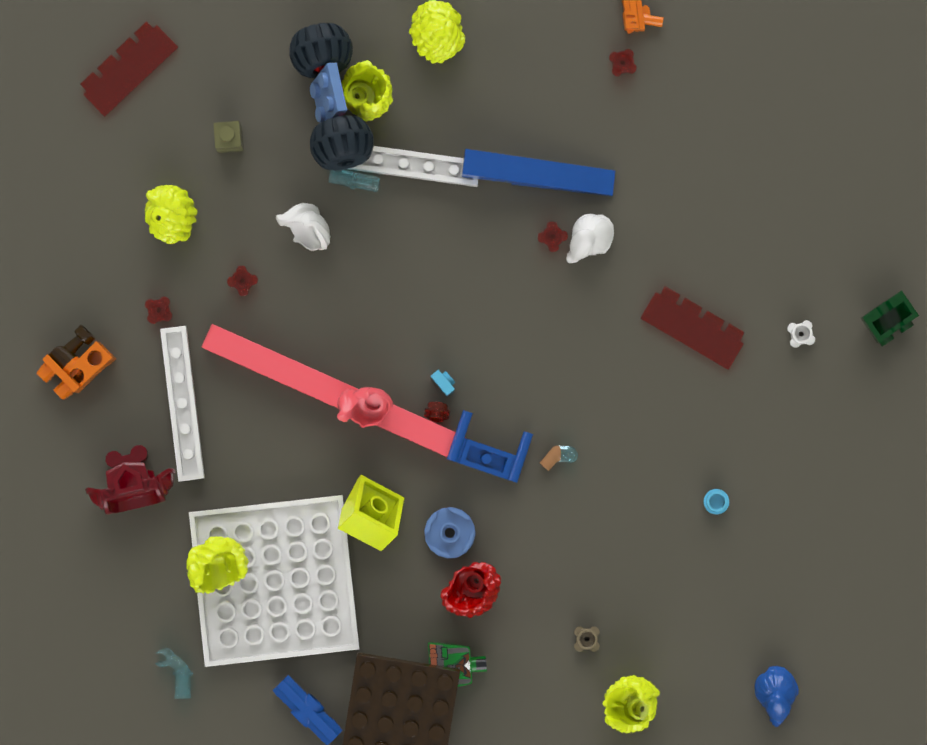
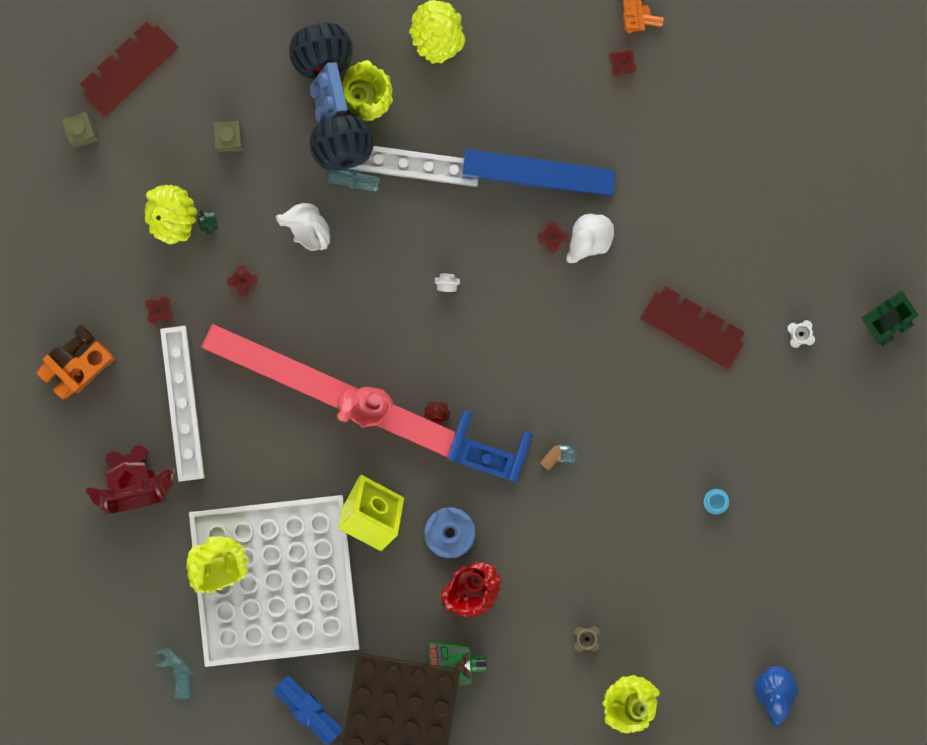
(80, 130): none -> olive brick
(207, 221): none -> dark green plate
(444, 382): medium azure plate -> none
(447, 282): none -> white plate

